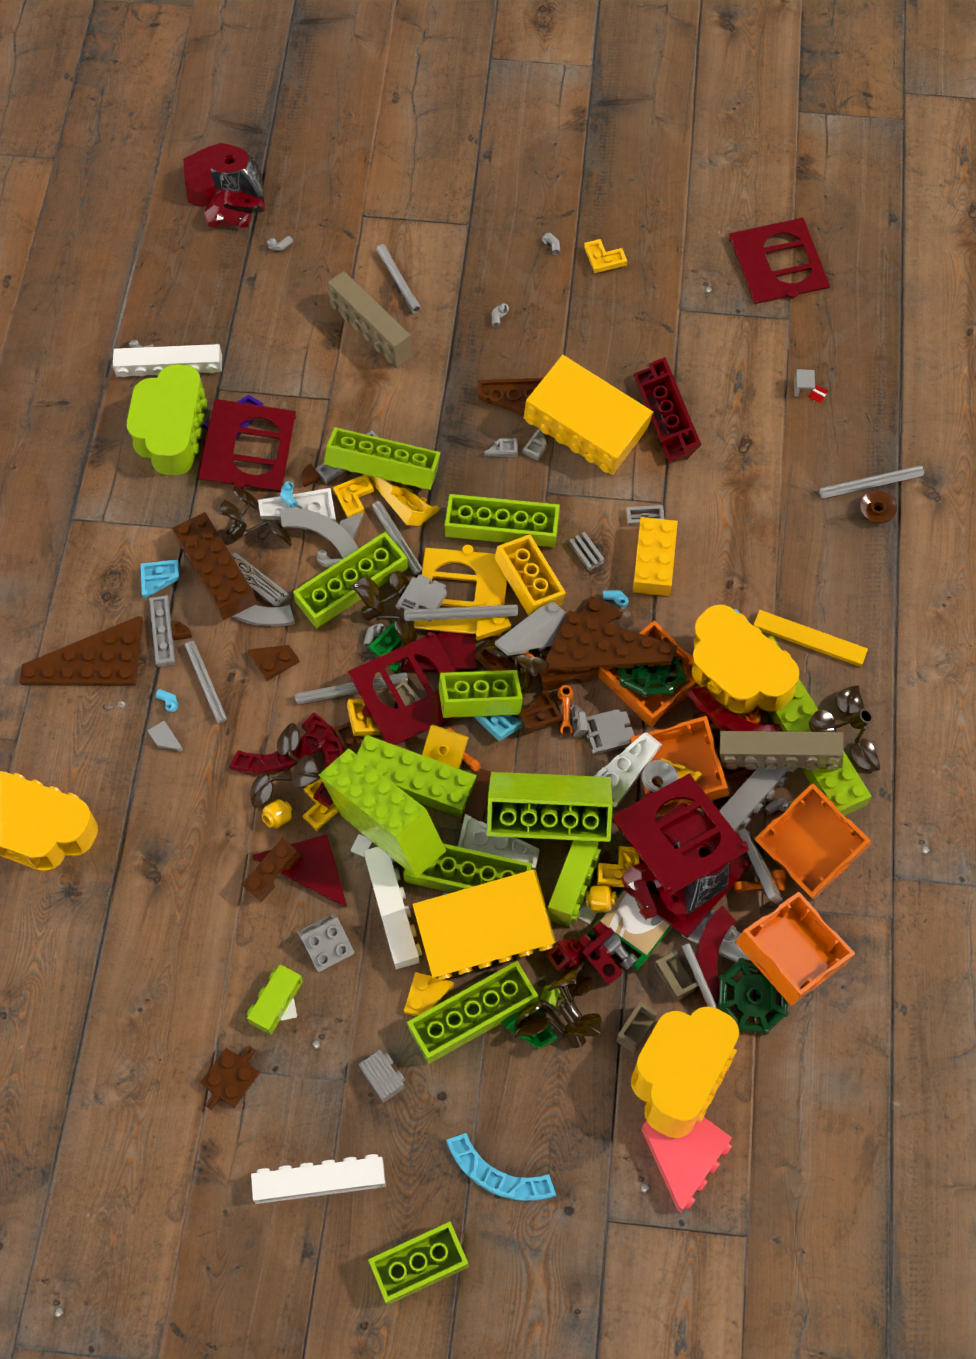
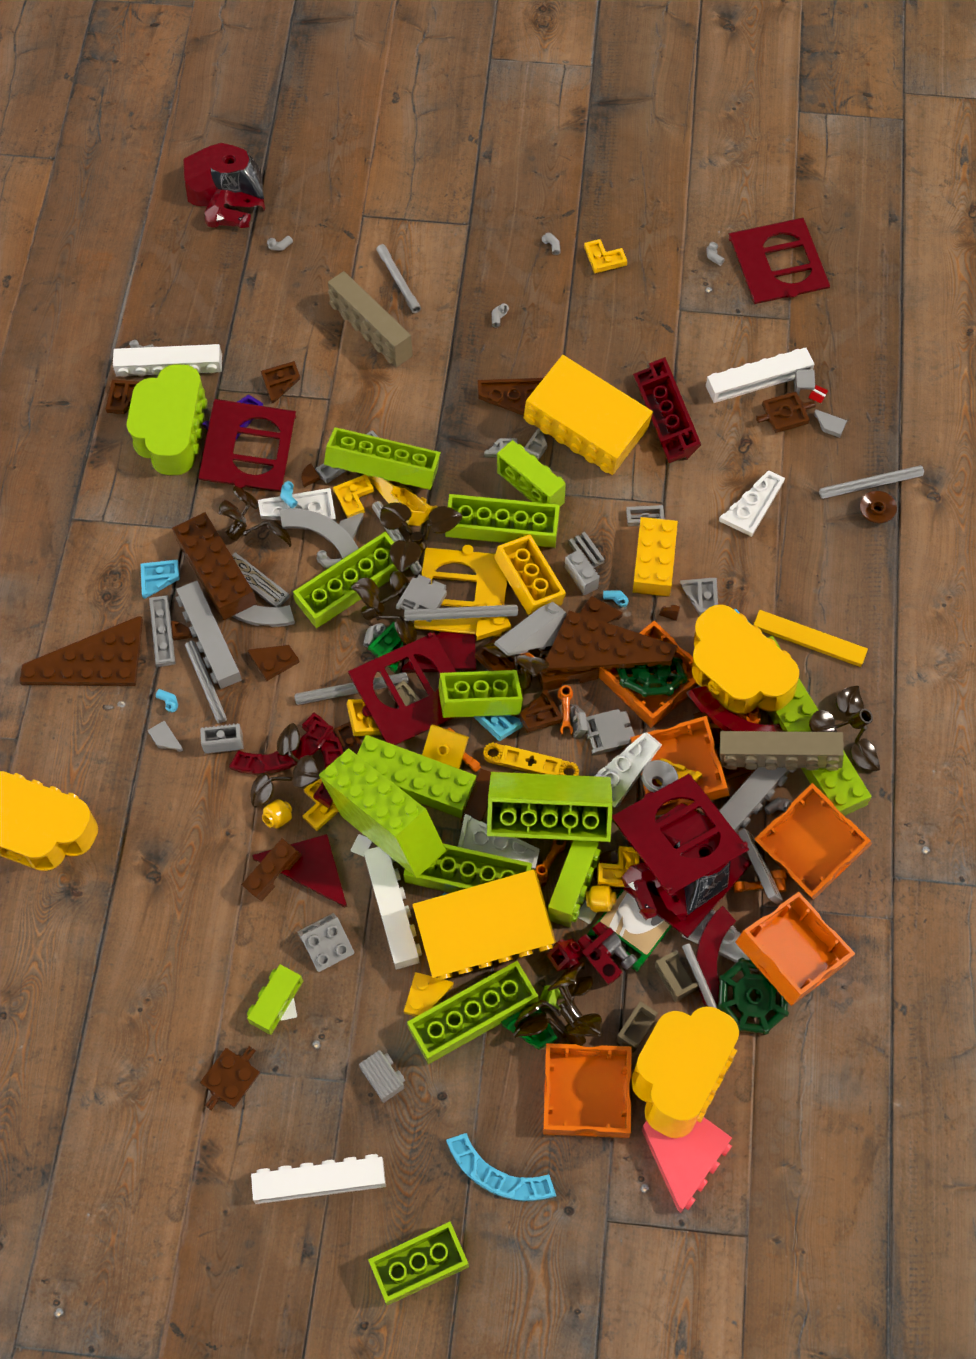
(120, 396): none -> reddish brown wing
(208, 634): none -> light grey brick
(221, 738): none -> light grey brick
(280, 379): none -> reddish brown wing
(407, 553): none -> dark brown plant
(516, 759): none -> yellow piece
(529, 475): none -> lime brick
(542, 869): none -> orange brick
(582, 572): none -> light grey brick
(587, 1091): none -> orange tile
(670, 612): none -> reddish brown tile
(701, 593): none -> light grey wing
(712, 254): none -> light grey arm
(753, 505): none -> white wing
(758, 375): none -> white brick
(785, 412): none -> reddish brown plate
(830, 424): none -> light grey tile

